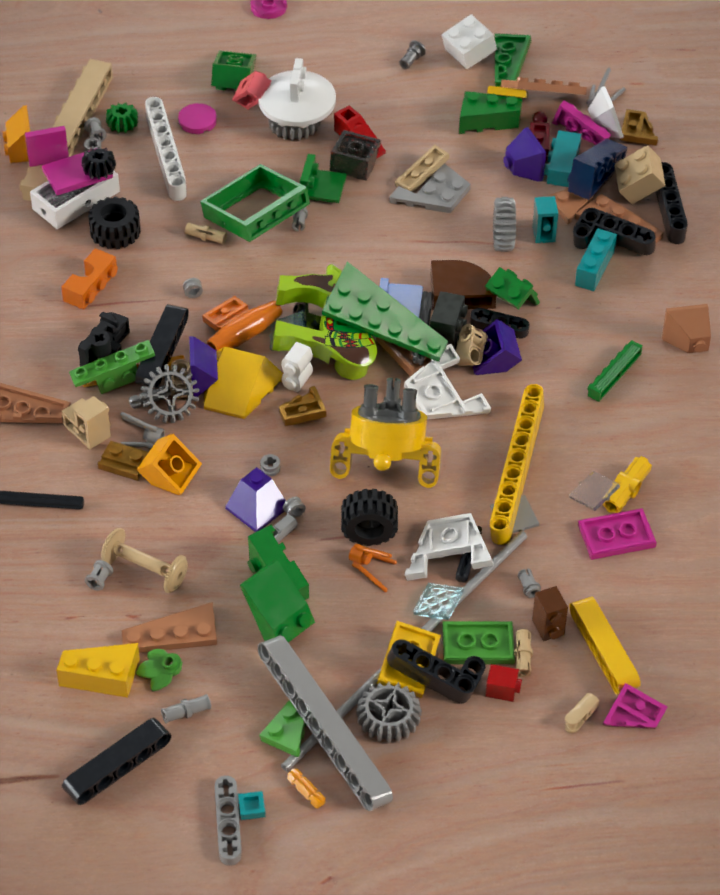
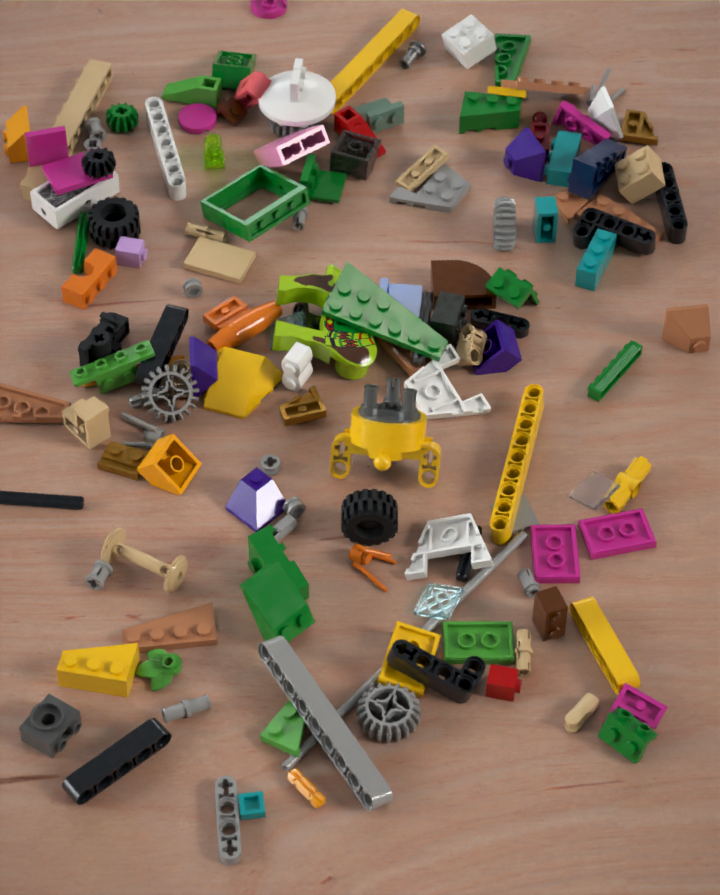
(50, 738): none -> dark grey brick
(80, 243): none -> green axle
(130, 252): none -> lavender brick
(195, 90): none -> bright green slope
(213, 152): none -> clear neon green piece
(219, 260): none -> tan tile
(231, 110): none -> reddish brown bracket
(292, 147): none -> bright pink brick
(373, 56): none -> yellow beam
(382, 114): none -> sand green bracket
(555, 554): none -> dark pink tile
(626, 734): none -> green bracket

